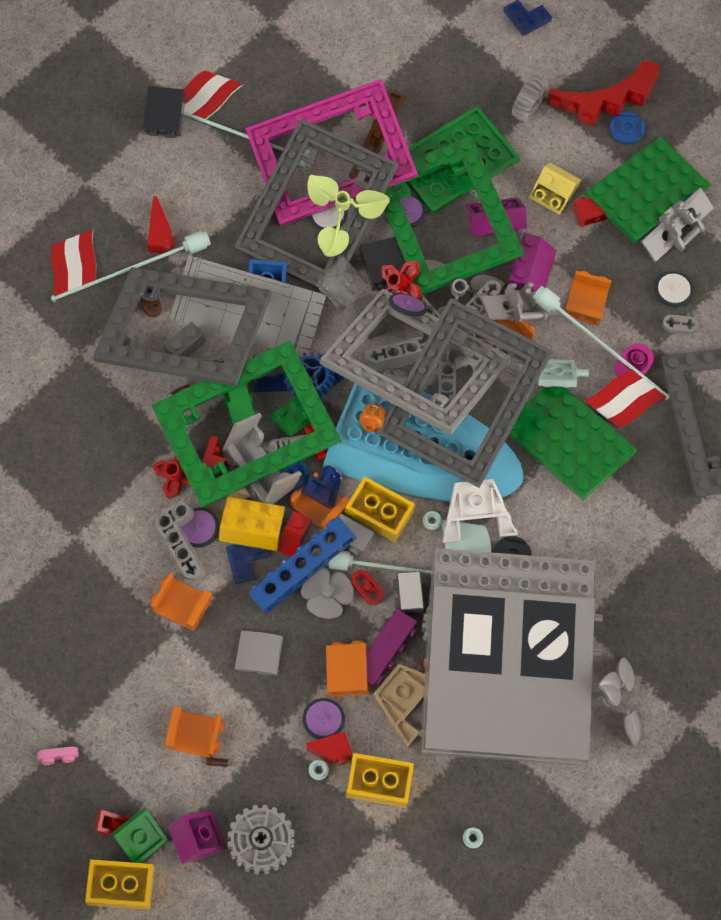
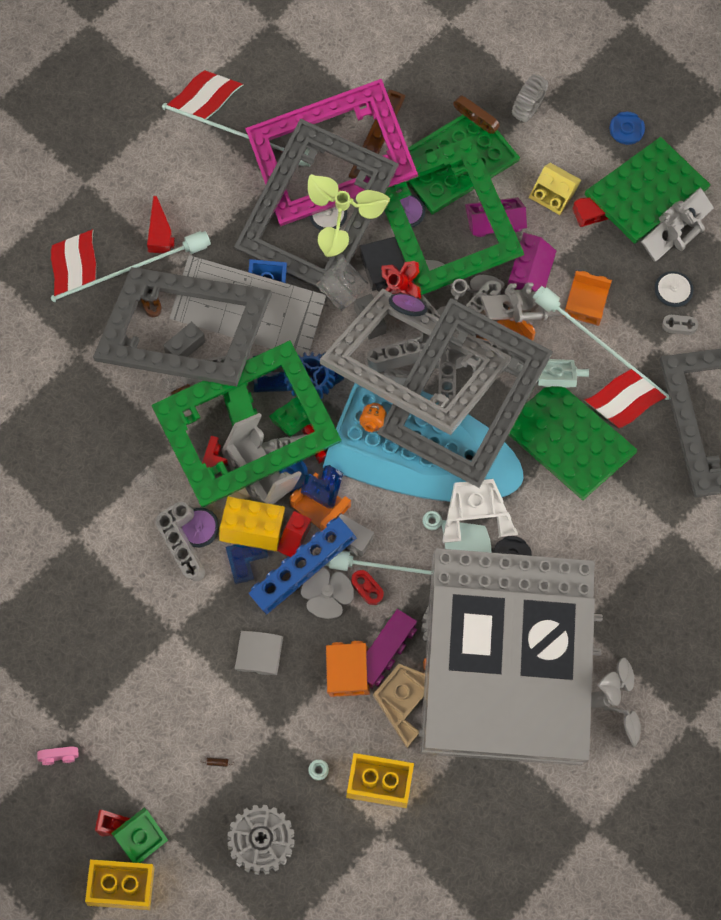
(164, 111): black brick -> none
(174, 474): red plant -> none
(180, 602): orange panel -> none
(194, 733): orange panel -> none
(196, 836): magenta slope -> none
(323, 718): medium lavender wheel -> none
(332, 749): red slope -> none
(379, 509): yellow brick -> none
(409, 592): white brick -> none
(473, 831): light aqua plate -> none
(476, 114): none -> reddish brown beam
(524, 20): clear blue plate -> none
(609, 100): red arch -> none
(638, 356): dark pink piece -> none

